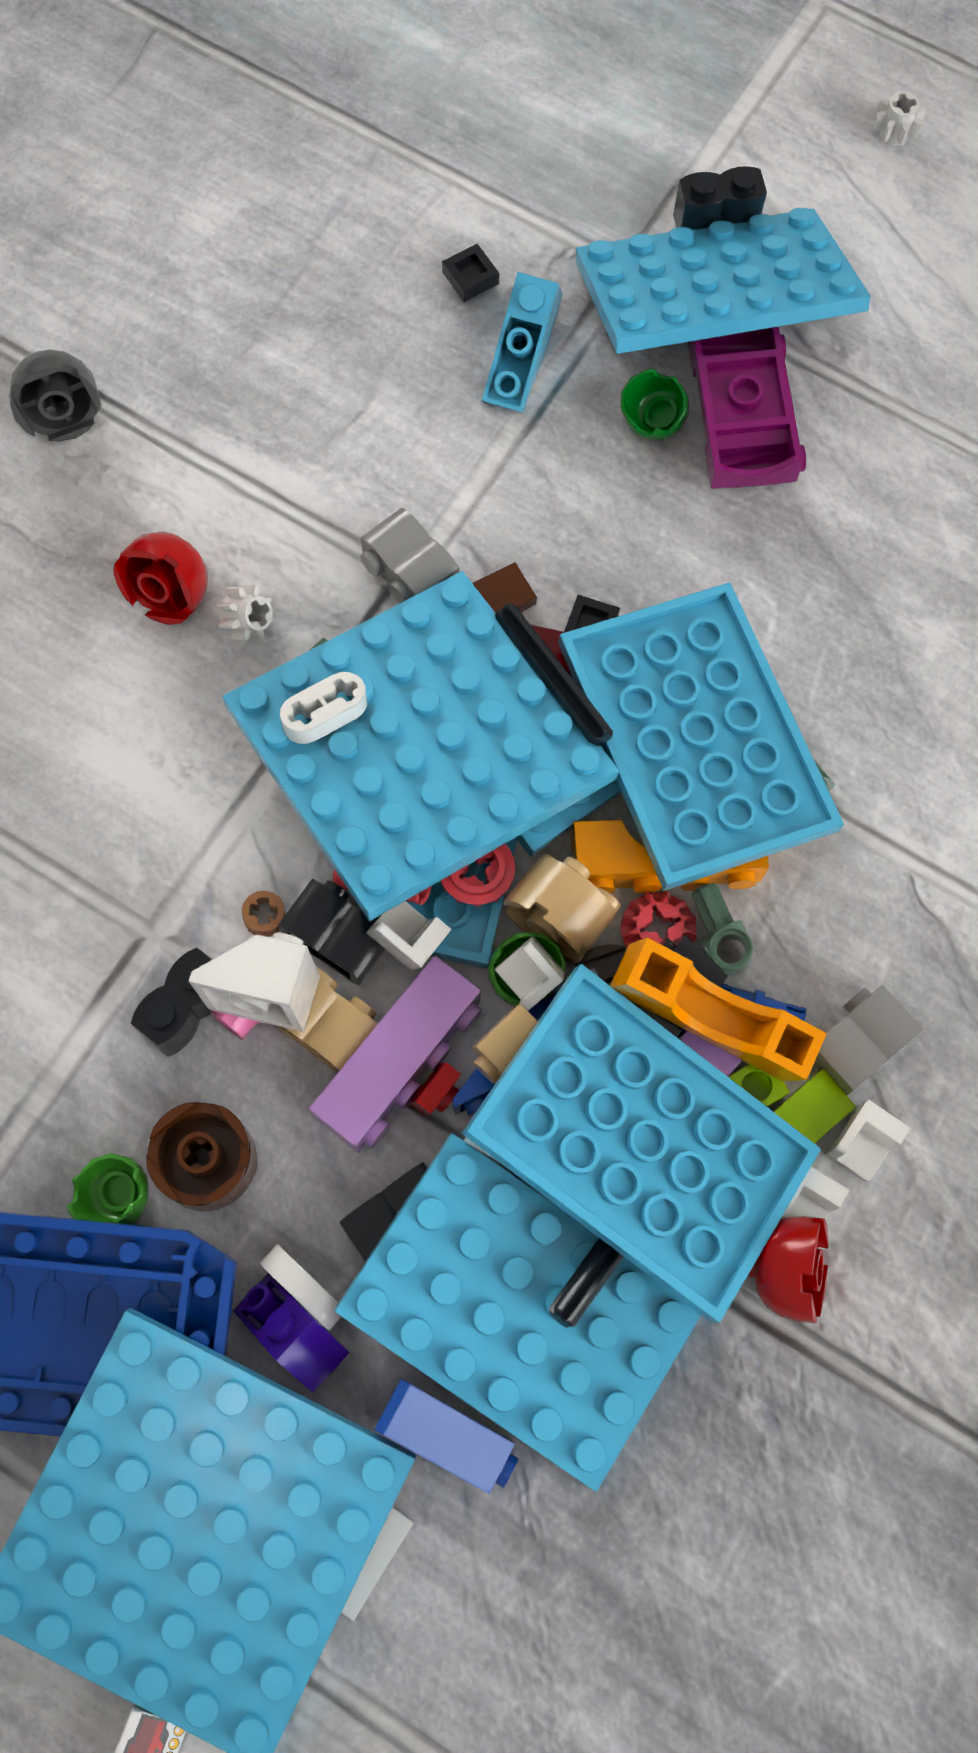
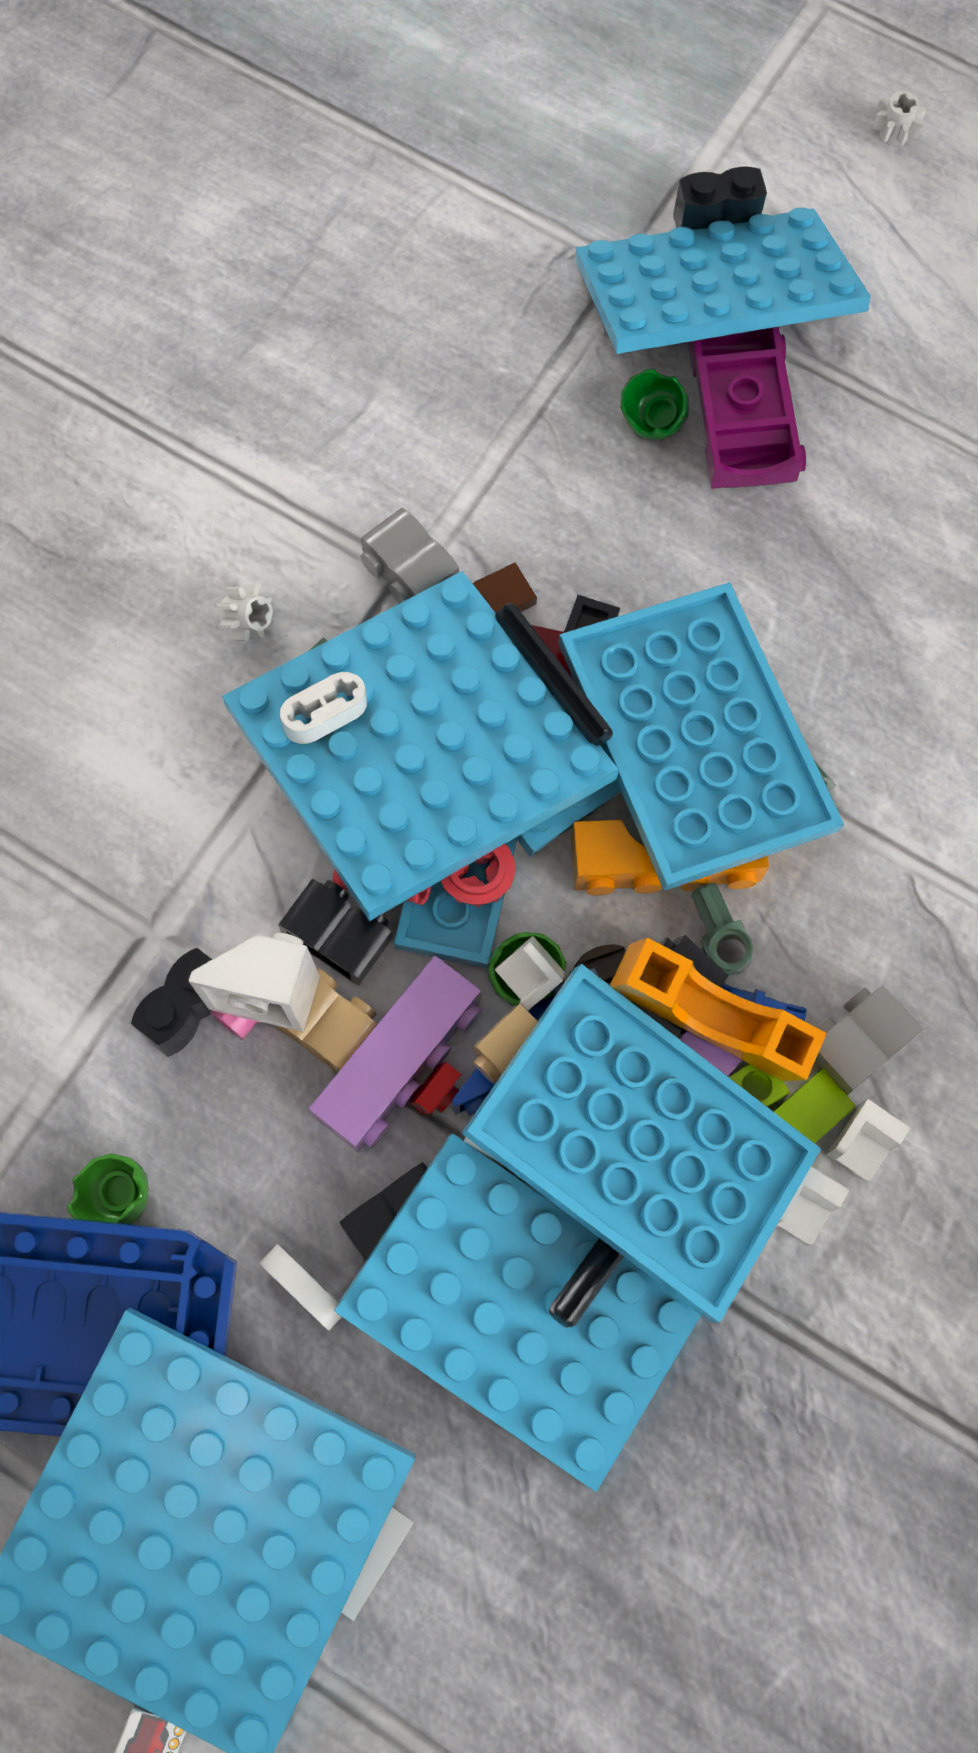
(54, 395): dark grey cylinder -> none
(162, 576): red cylinder -> none
(173, 1156): reddish brown brick -> none
(251, 921): medium nougat bush -> none
(290, 1333): dark purple slope -> none
(408, 934): white panel -> none
(447, 1437): slope -> none
(470, 272): black plate -> none
(522, 341): medium azure slope -> none
(562, 905): tan brick -> none
(668, 908): coral gear -> none
(792, 1269): red cylinder -> none

